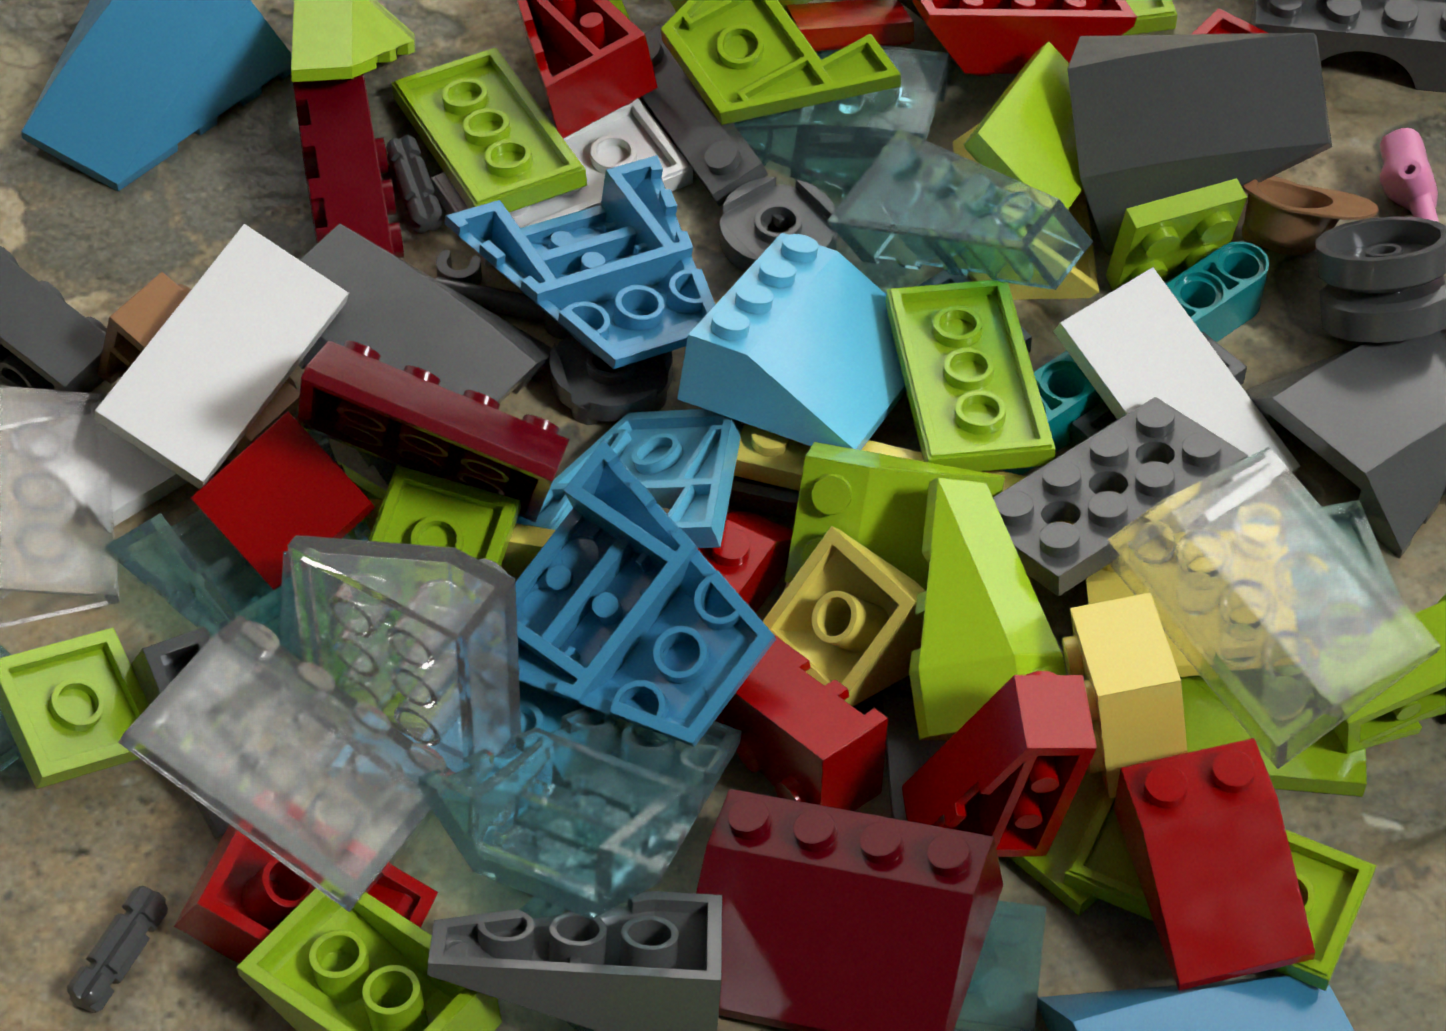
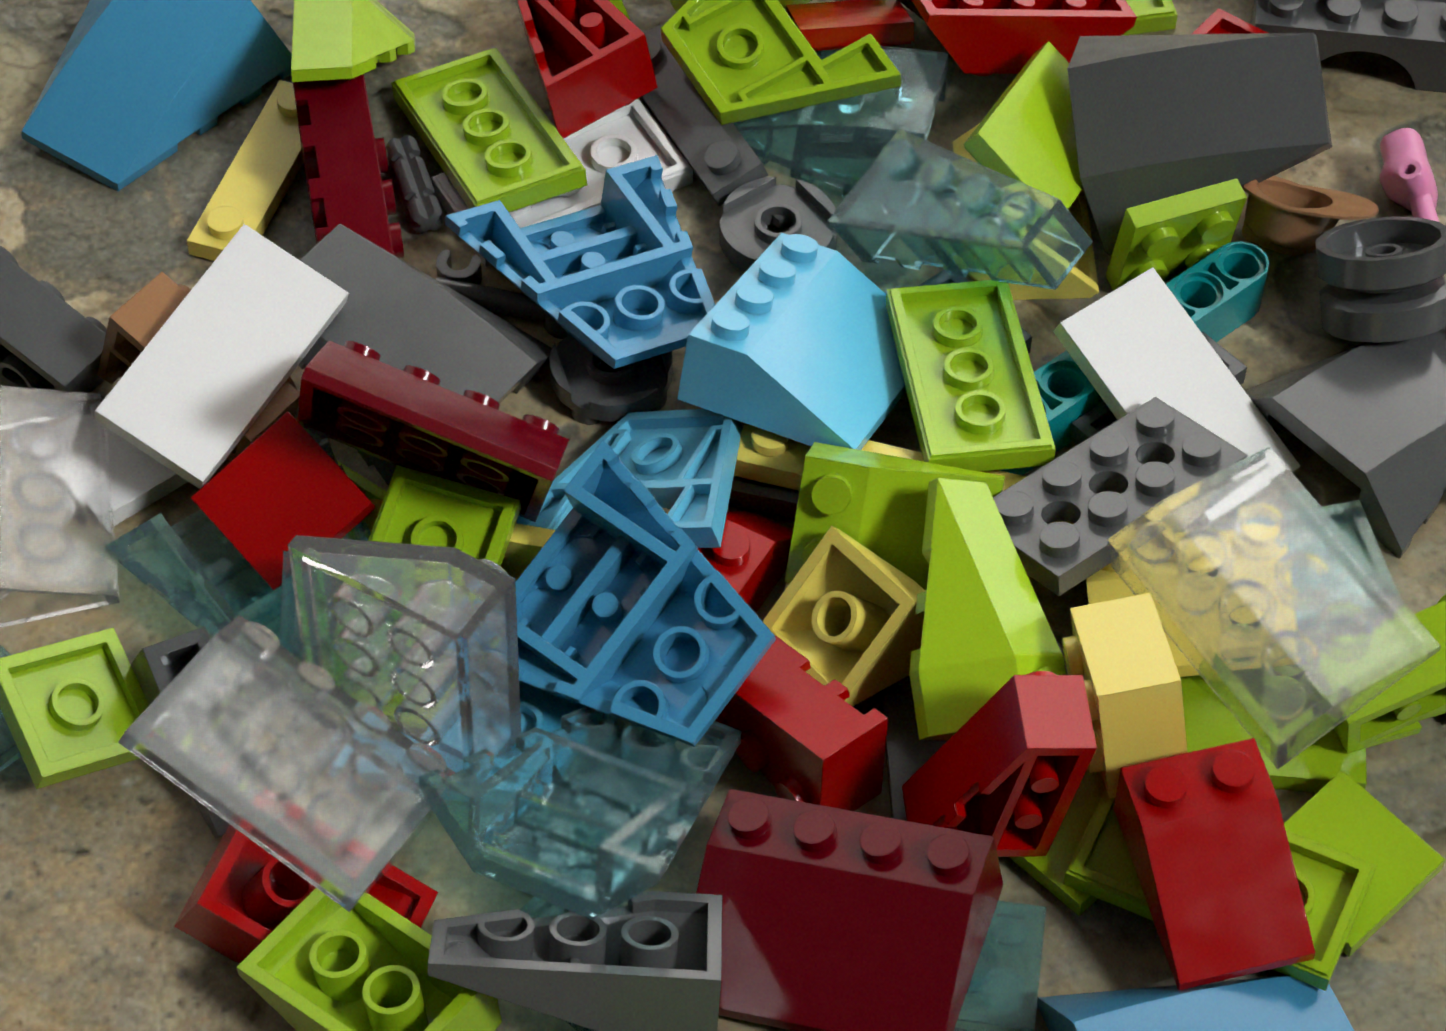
(117, 949): dark grey axle -> none
(254, 179): none -> light yellow plate
(1359, 825): none -> lime tile

